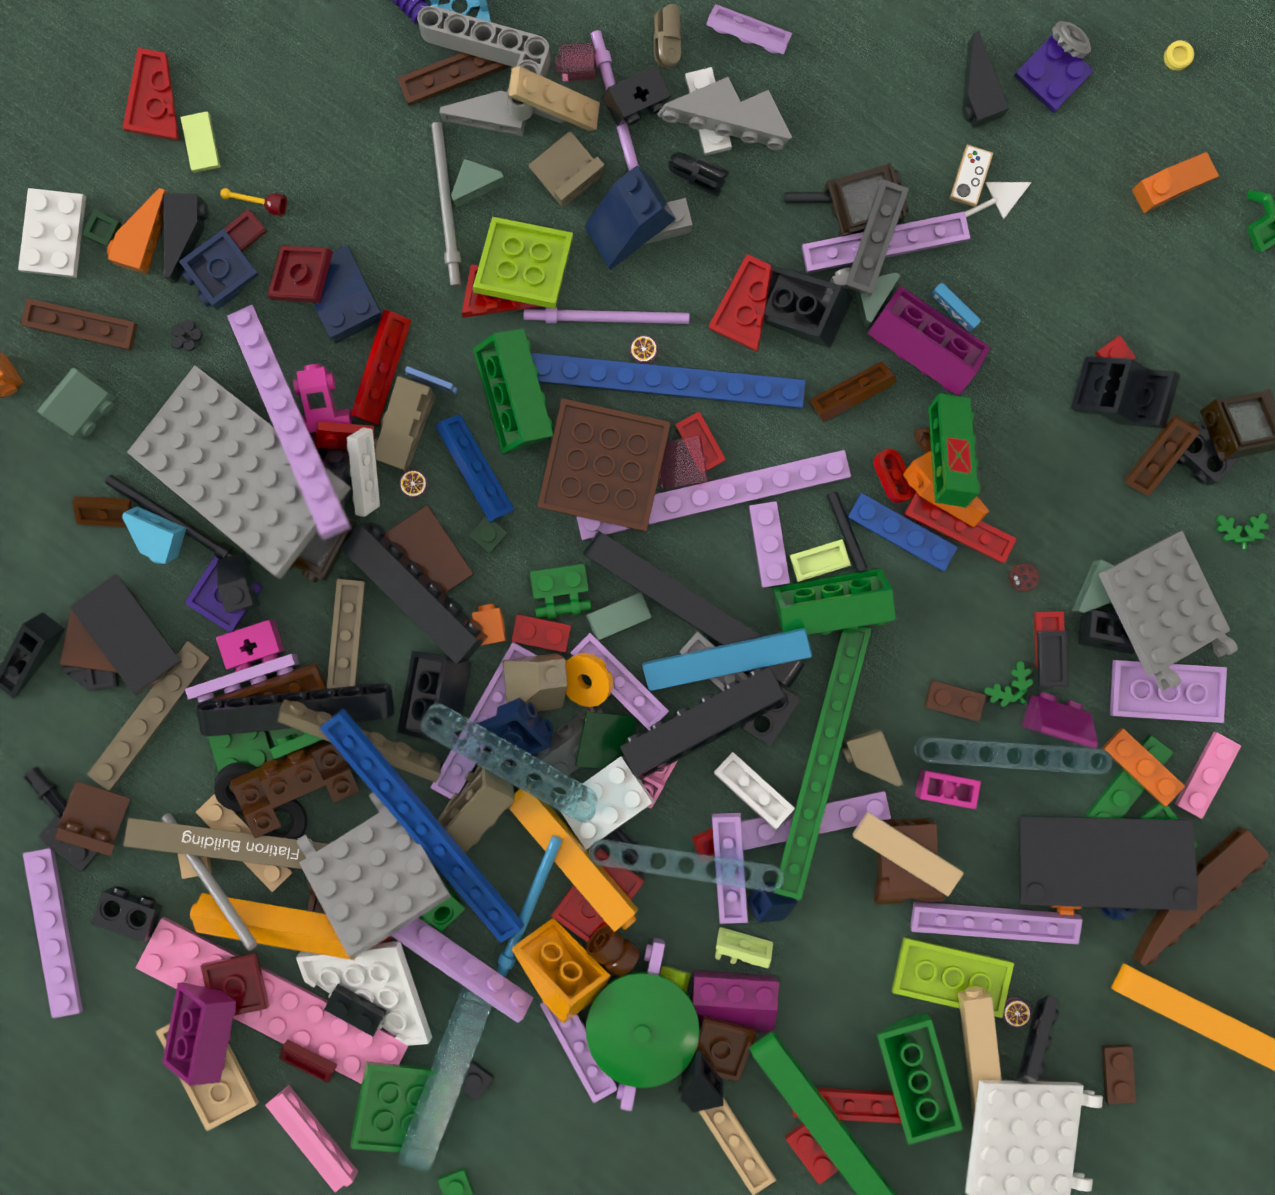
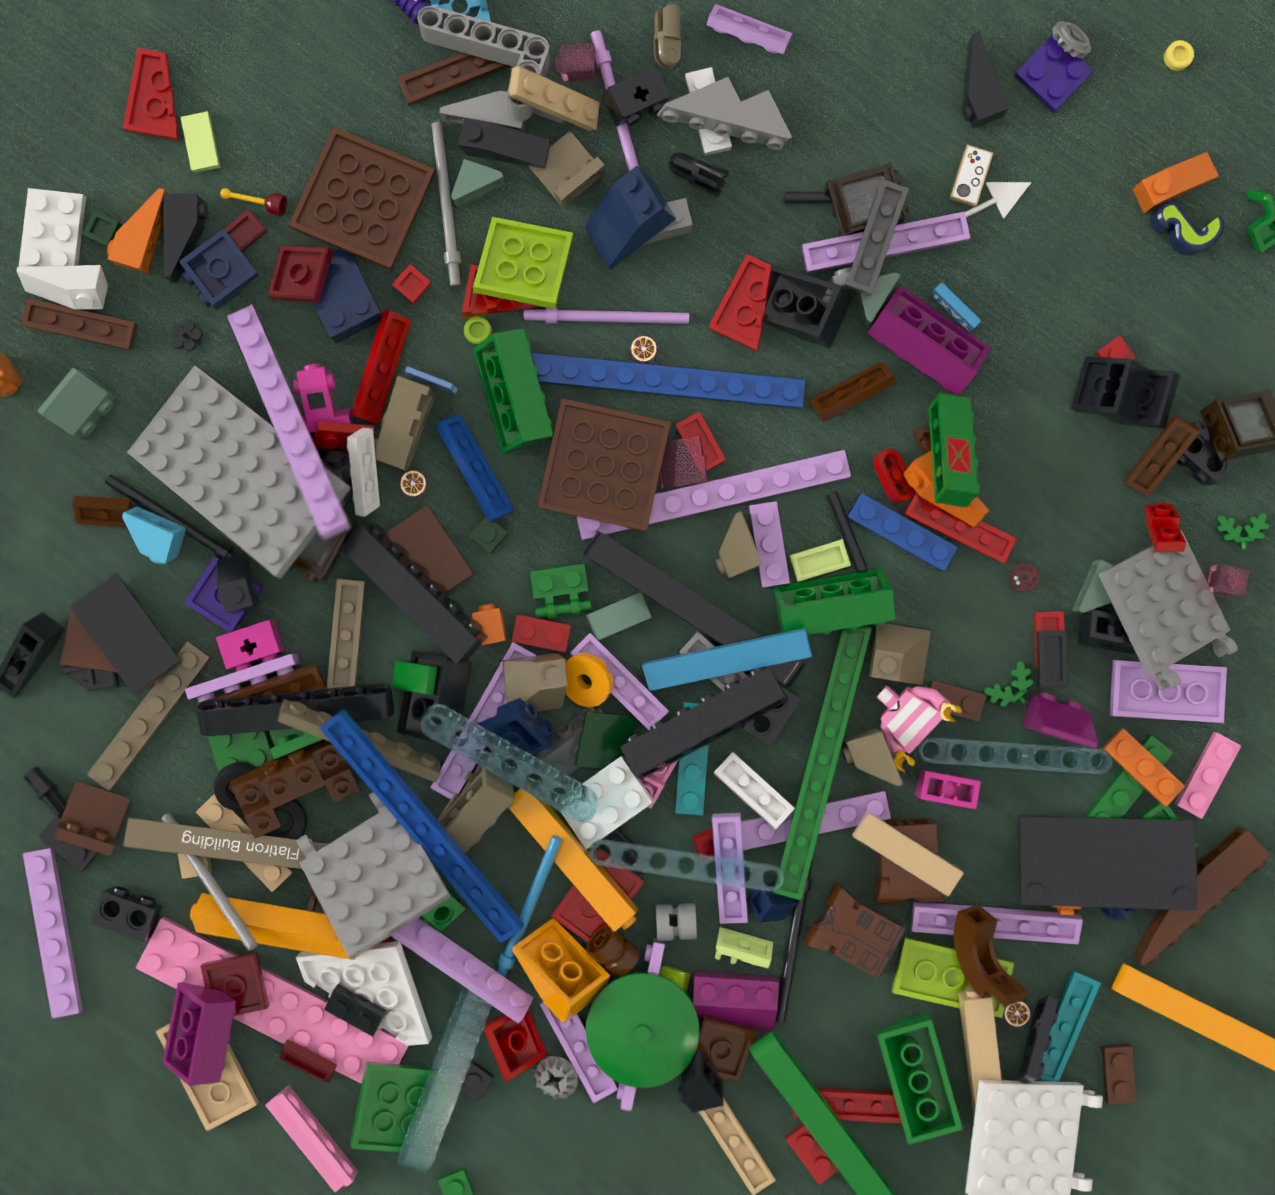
(68, 285): none -> white slope
(362, 198): none -> reddish brown plate
(411, 284): none -> red plate
(414, 677): none -> green tile
(477, 330): none -> lime tile
(502, 143): none -> black slope
(514, 1043): none -> red slope
(559, 1068): none -> light grey gear
(685, 922): none -> light grey wheel
(692, 779): none -> teal plate
(737, 549): none -> dark tan slope
(791, 952): none -> black bar
(855, 932): none -> reddish brown piece
(899, 653): none -> dark tan slope
(911, 718): none -> torso
(976, 956): none -> reddish brown arch
(1073, 1010): none -> teal plate
(1164, 528): none -> red slope
(1181, 231): none -> dark blue animal
(1228, 581): none -> clear pink brick

